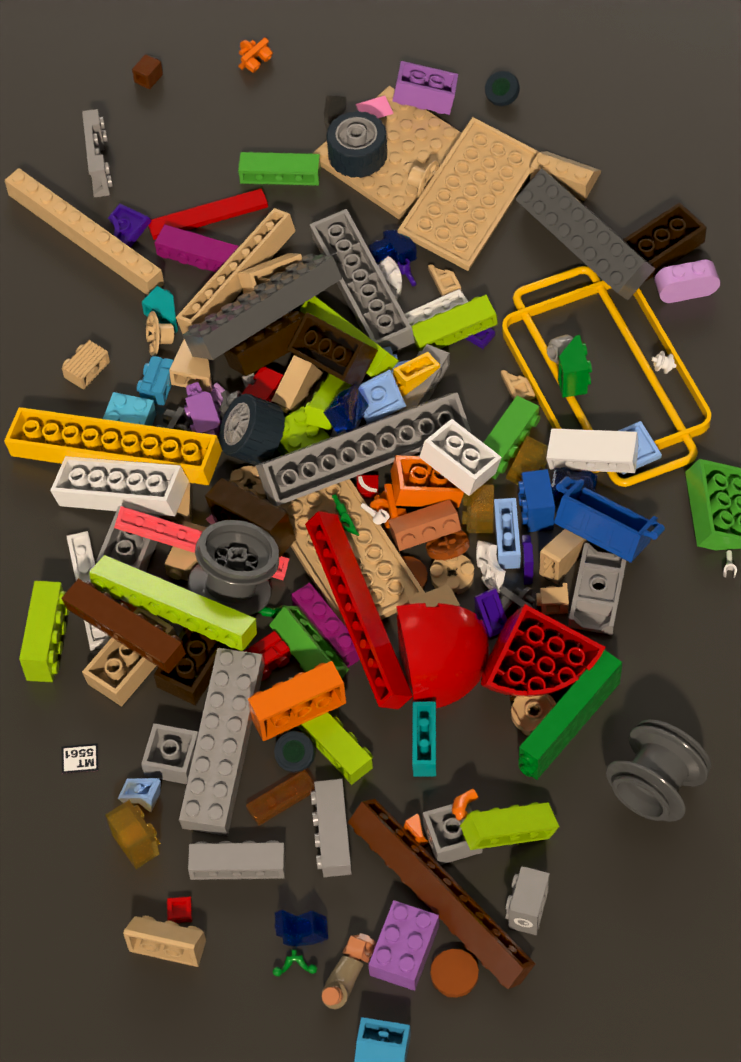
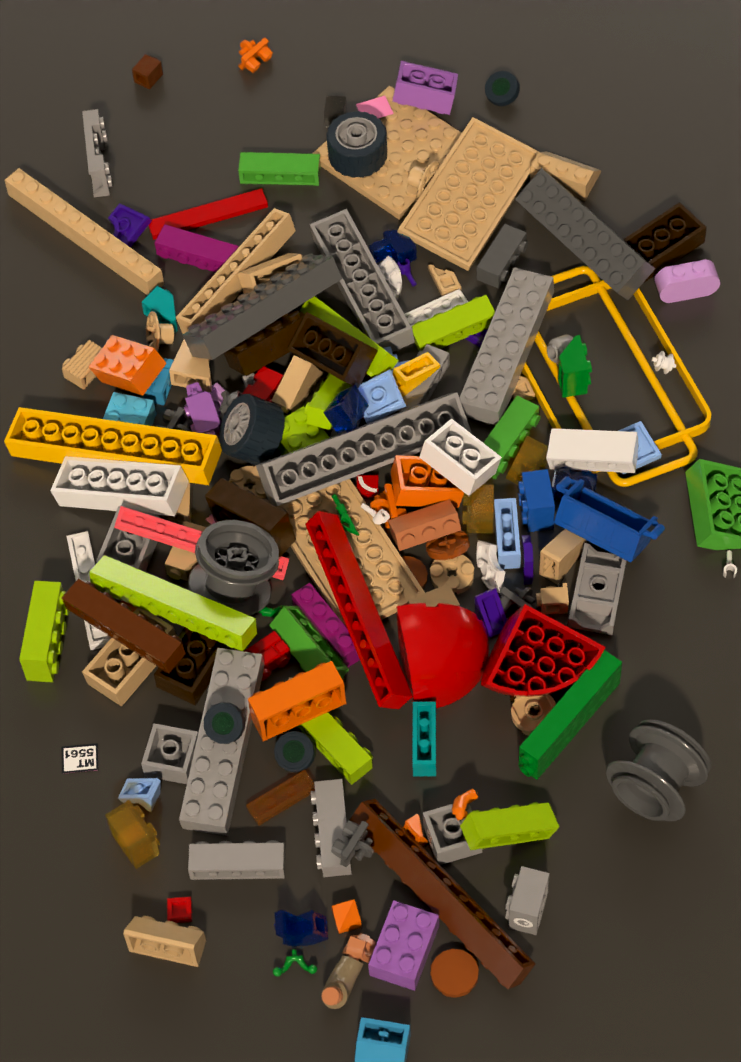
(127, 365): none -> orange brick
(224, 723): none -> black wheel
(346, 916): none -> orange slope
(357, 834): none -> dark grey hips
(502, 256): none -> dark grey brick
(506, 345): none -> light grey brick

